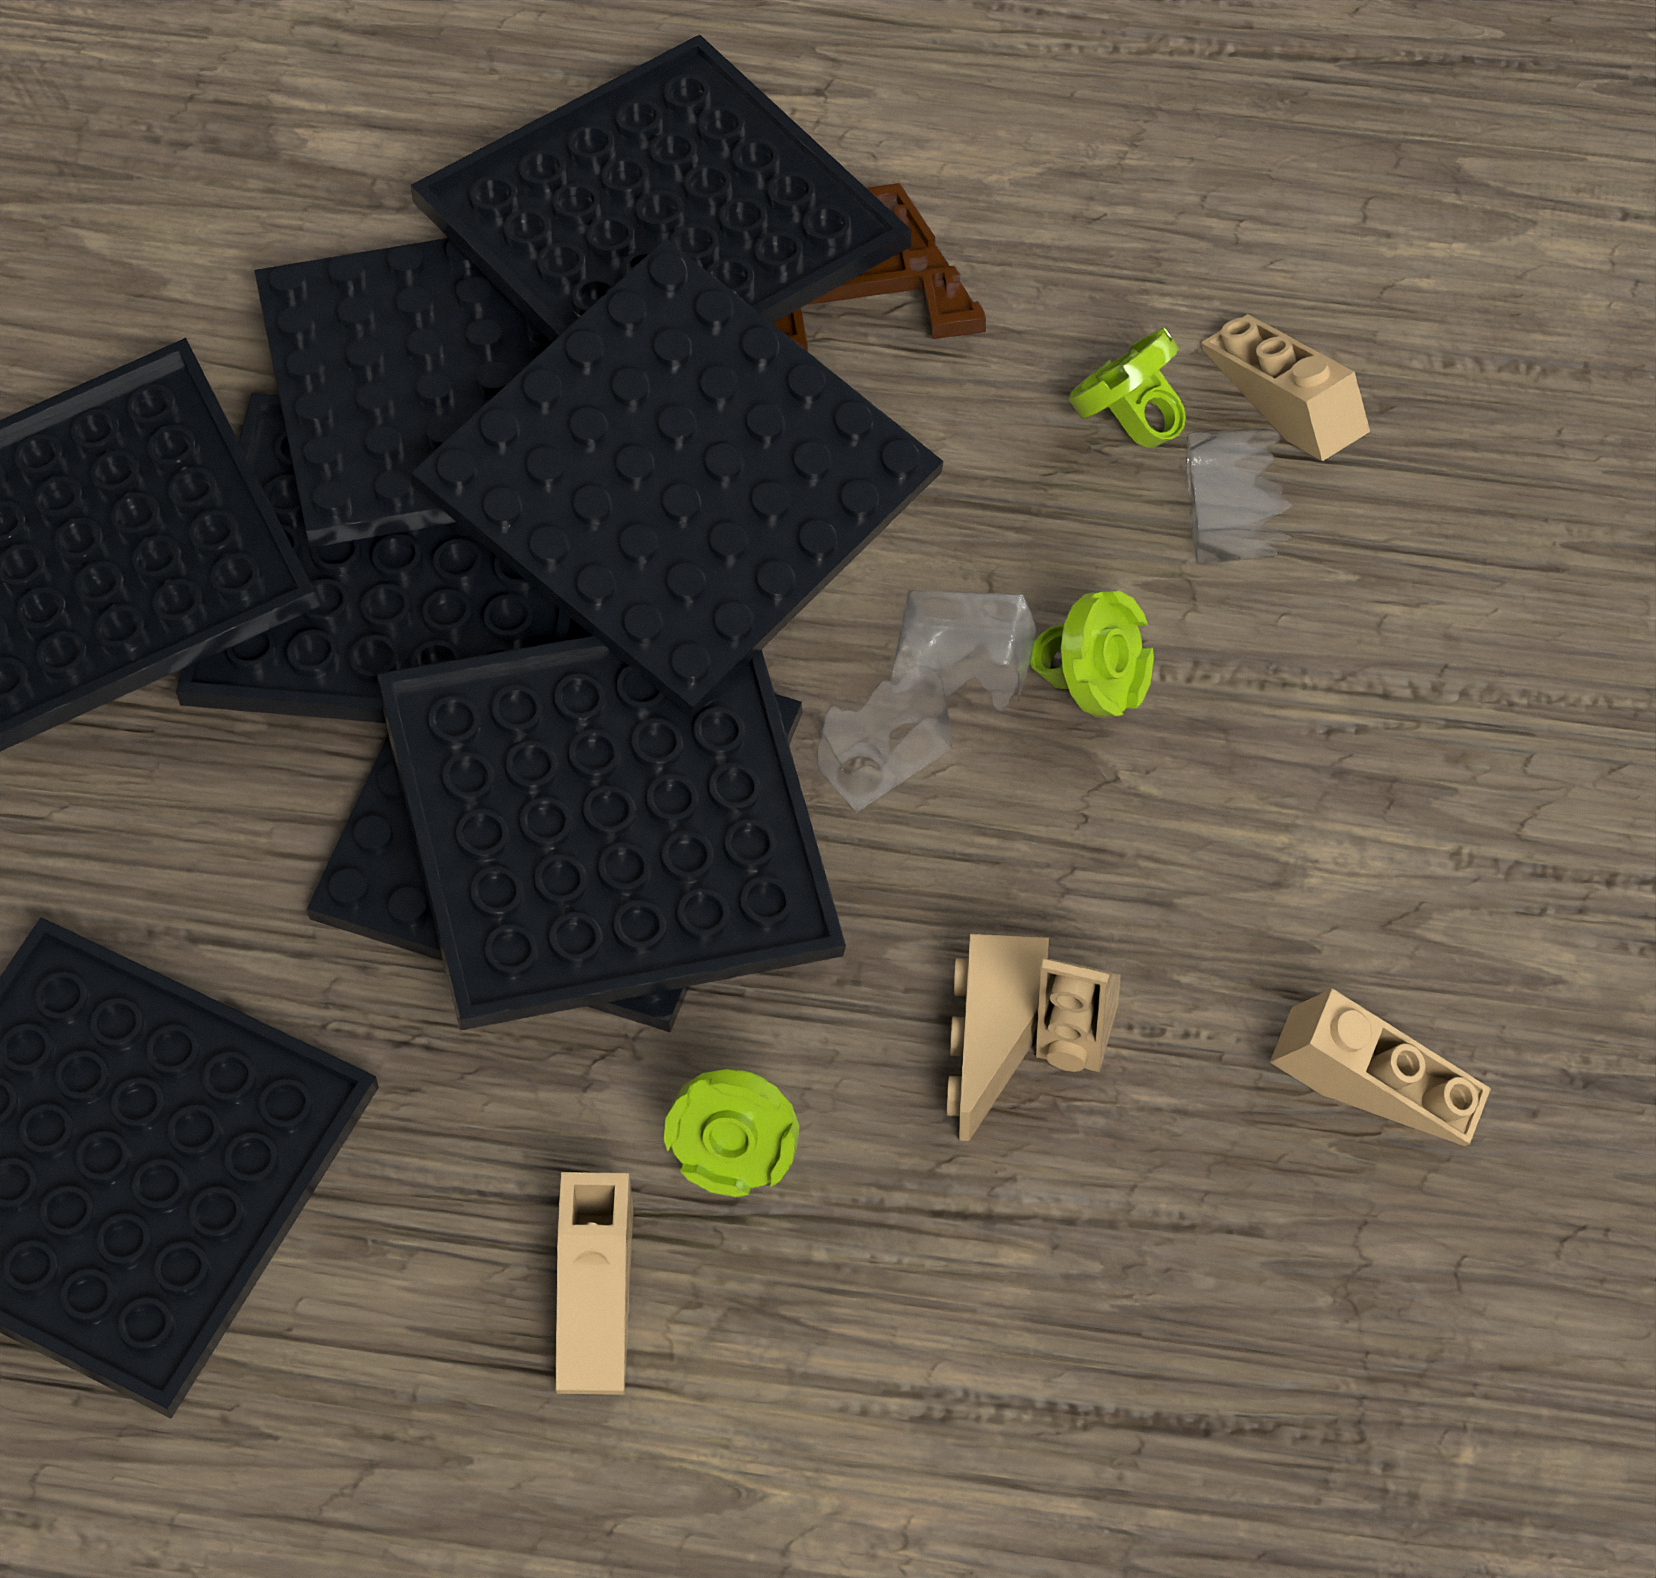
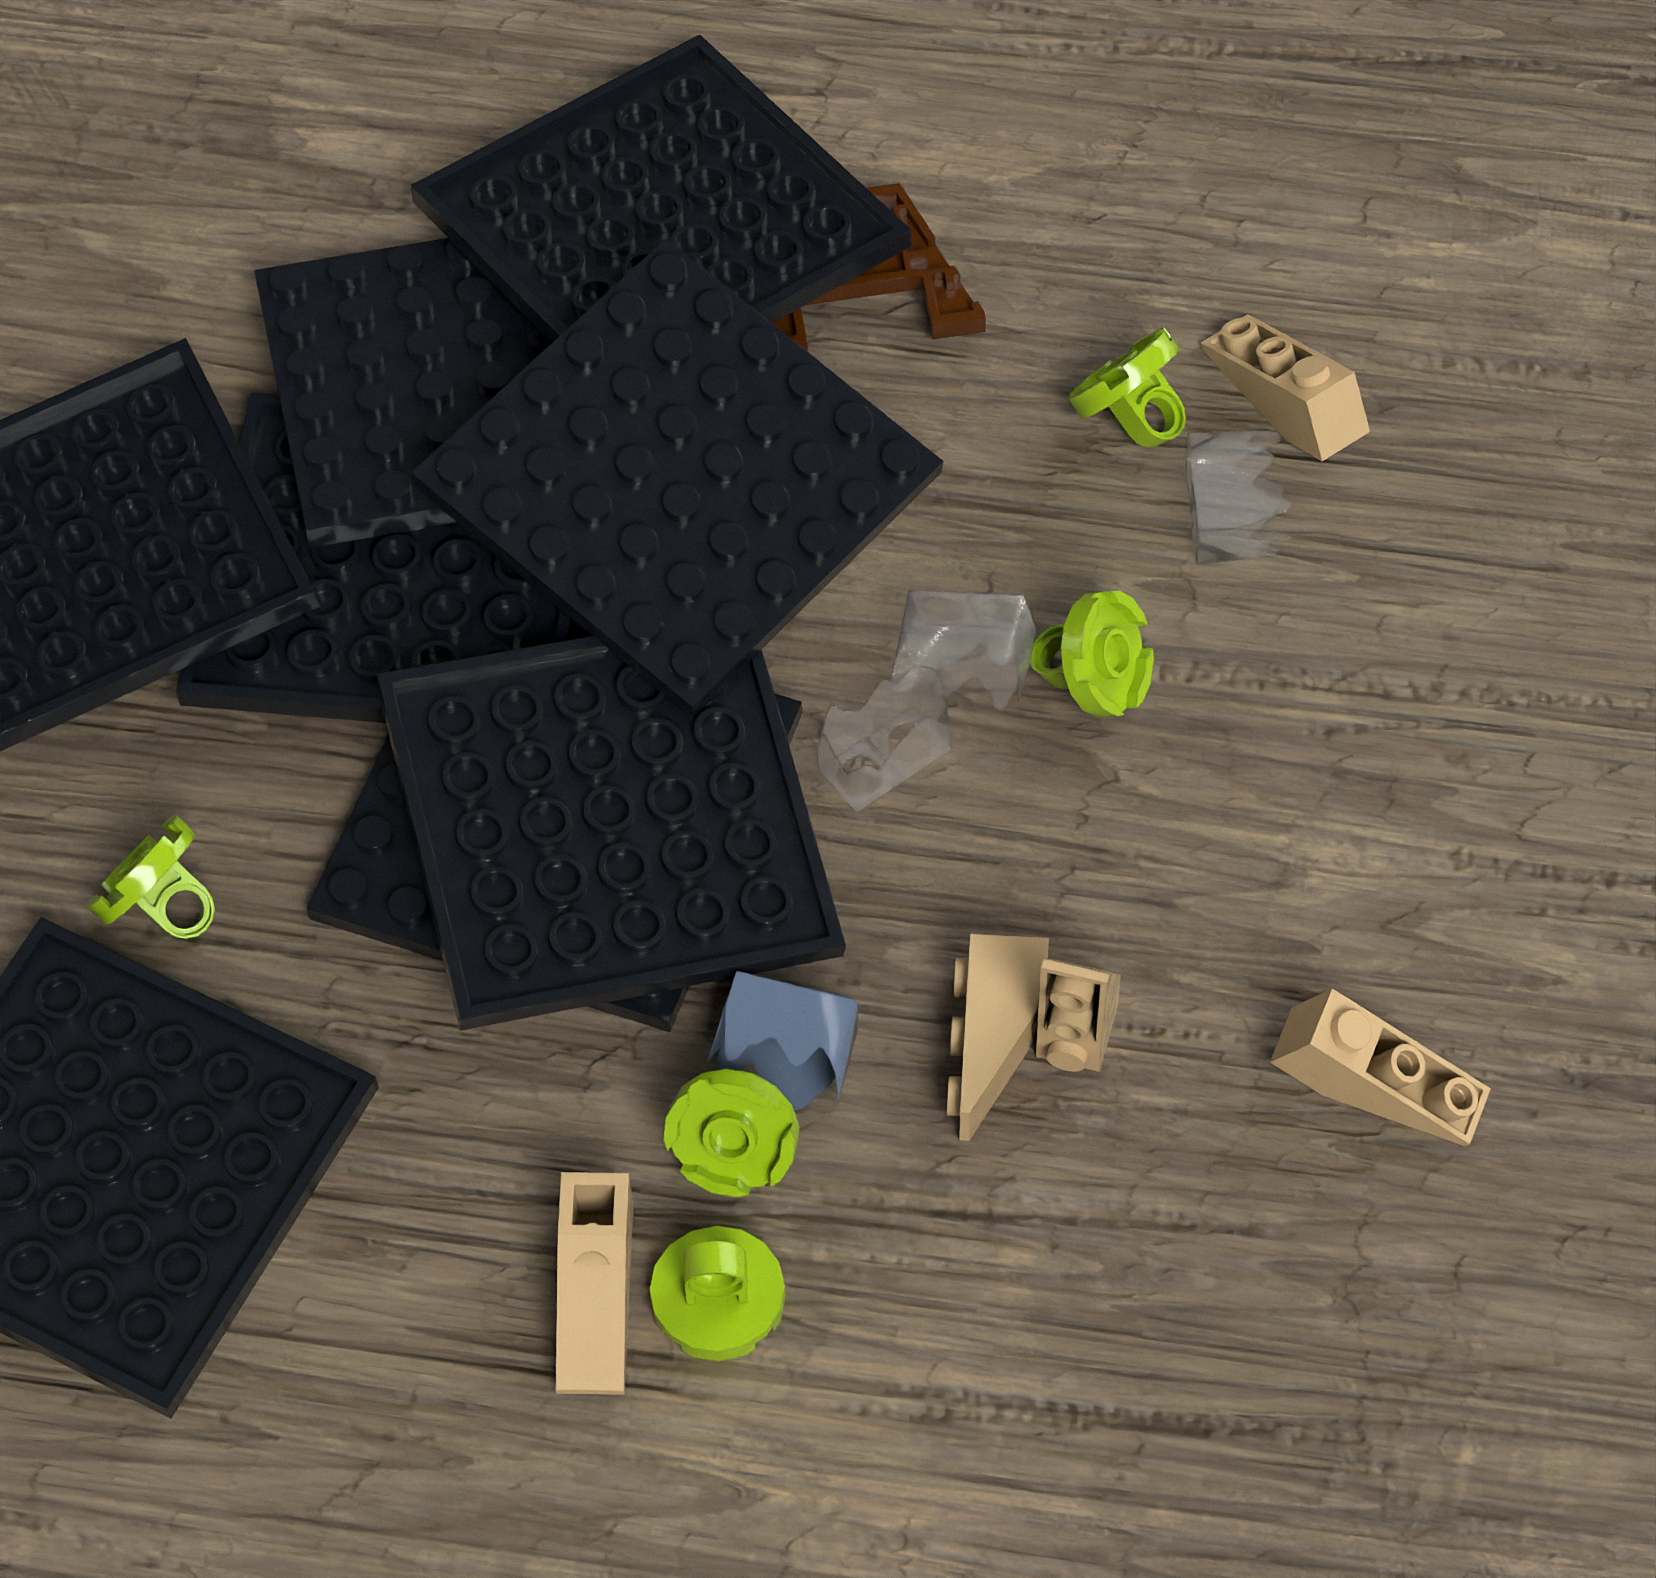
(150, 878): none -> lime tile
(717, 1292): none -> lime tile
(789, 1034): none -> sand blue piece

